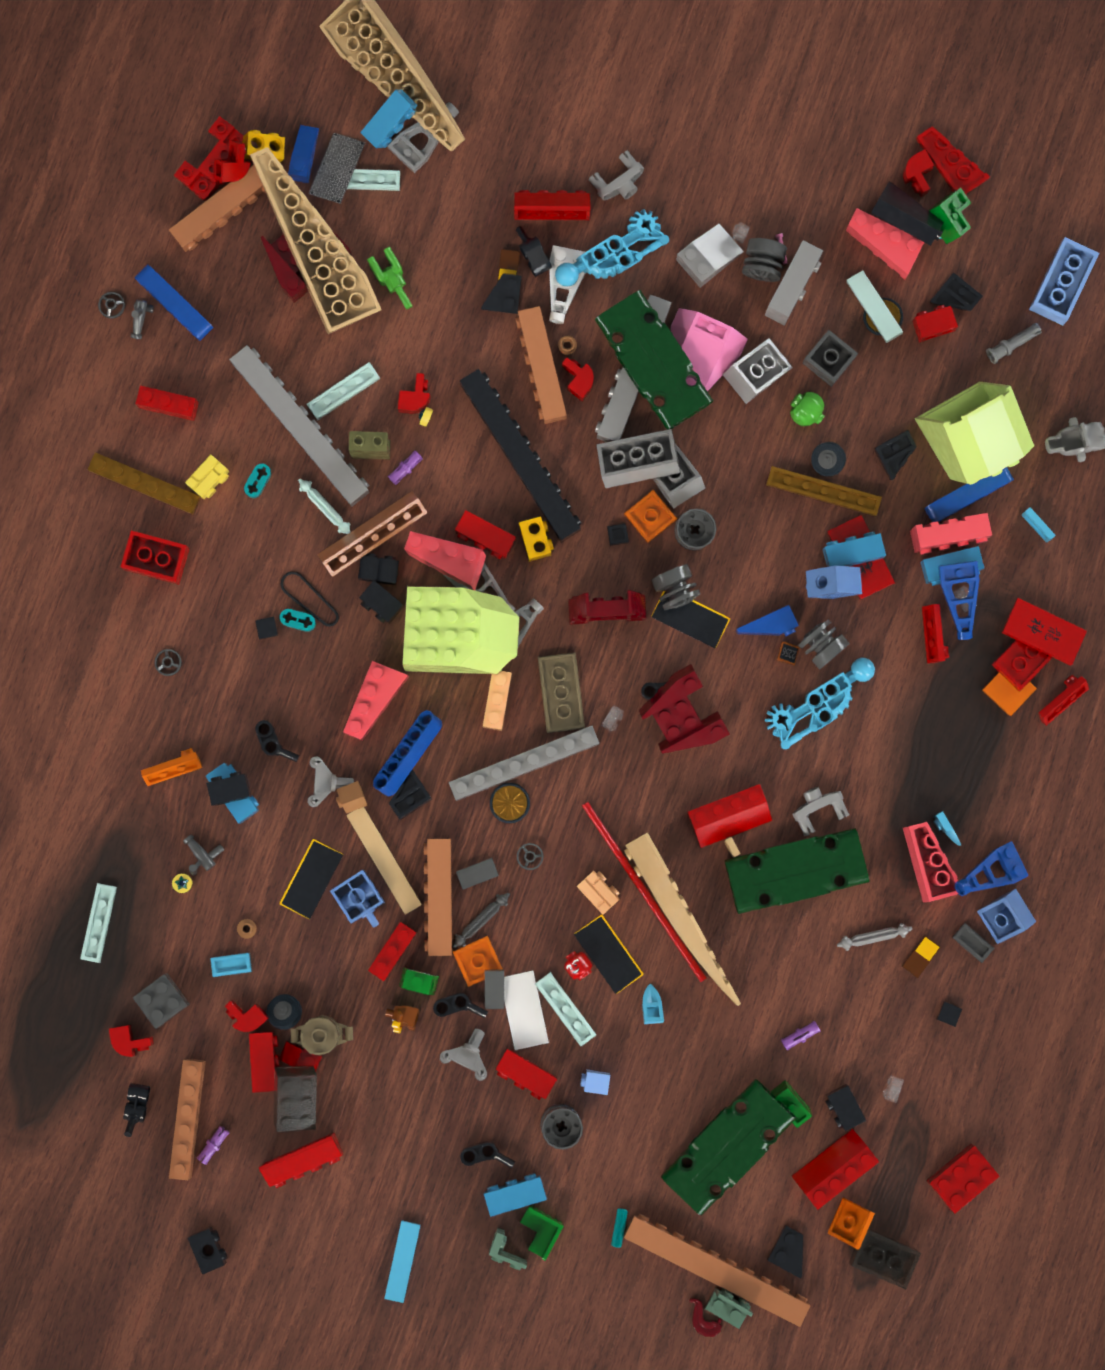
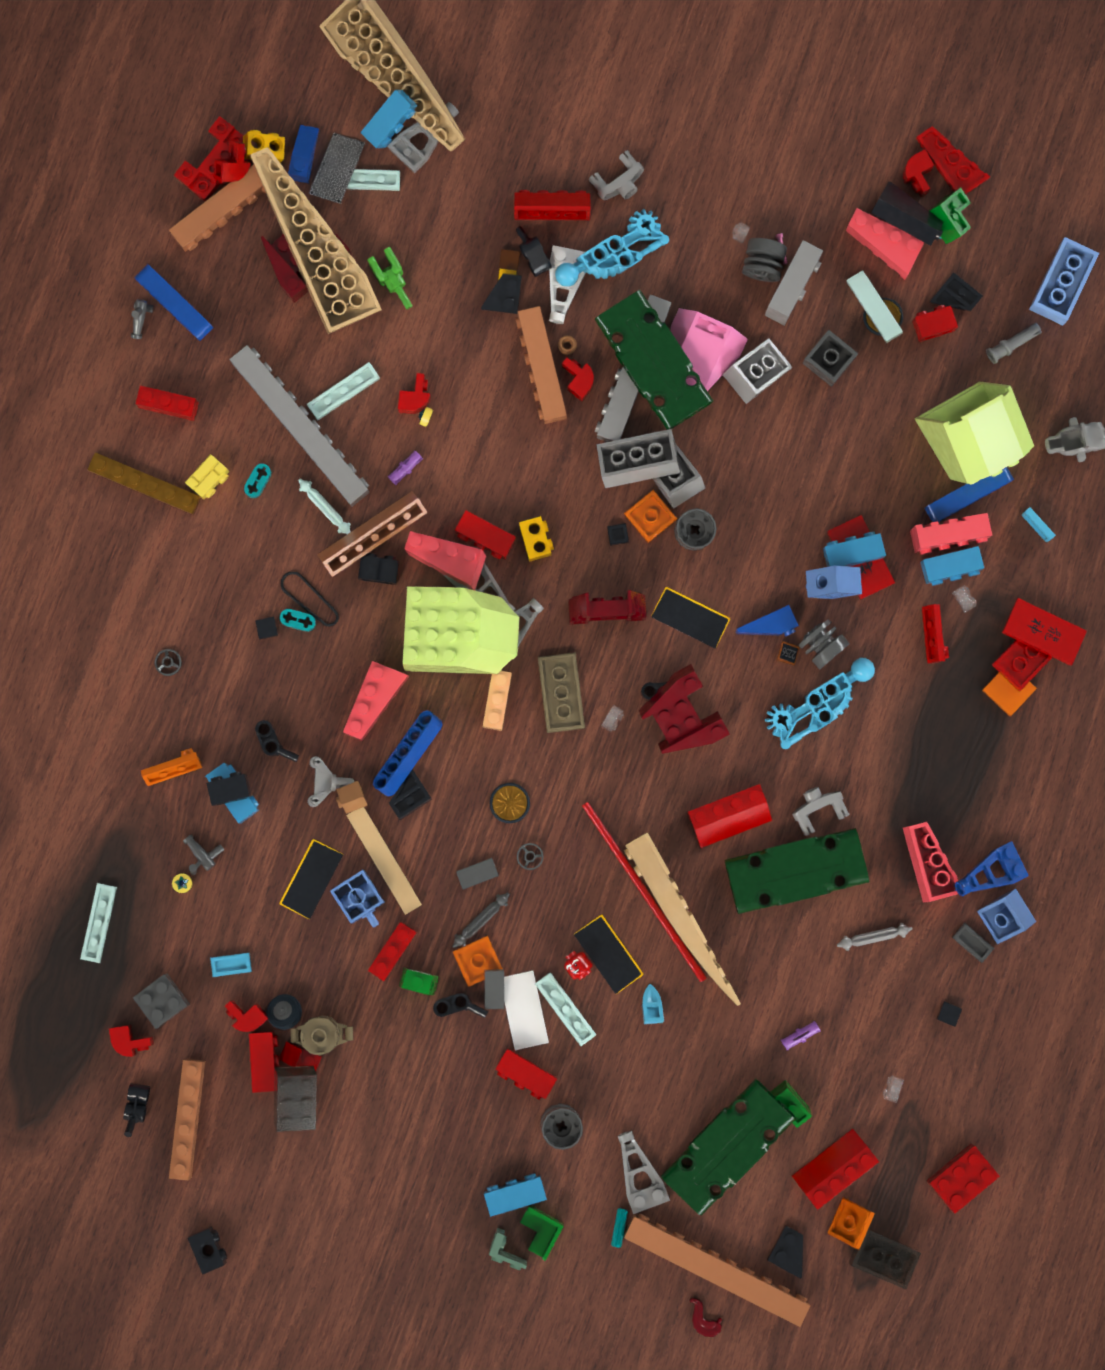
(114, 307): dark grey piece -> none
(155, 557): red brick -> none
(213, 1145): medium lavender pin -> none
(251, 924): medium nougat plate -> none
(301, 1160): red slope -> none
(369, 445): olive panel -> none
(381, 602): black brick -> none
(402, 1261): medium azure tile -> none
(403, 1016): dark orange piece -> none
(439, 897): nougat brick -> none
(468, 1055): light grey axle -> none
(480, 1156): black beam -> none
(520, 455): black brick -> none
(524, 763): light grey brick -> none
(595, 1082): light blue brick -> none
(598, 891): light nougat brick -> none
(646, 1197): none -> light grey plate
(675, 586): dark grey wheel -> none
(708, 255): light grey slope -> none
(728, 1308): sand green bracket -> none
(731, 846): tan tile -> none
(807, 409): bright green plant -> none
(823, 491): pearl gold plate -> none
(828, 459): black wheel -> none
(845, 1107): black brick -> none
(895, 452): black wing -> none
(921, 956): reddish brown tile -> none
(943, 824): medium azure plate -> none
(959, 573): blue plate -> none
(1075, 688): red hinge -> none

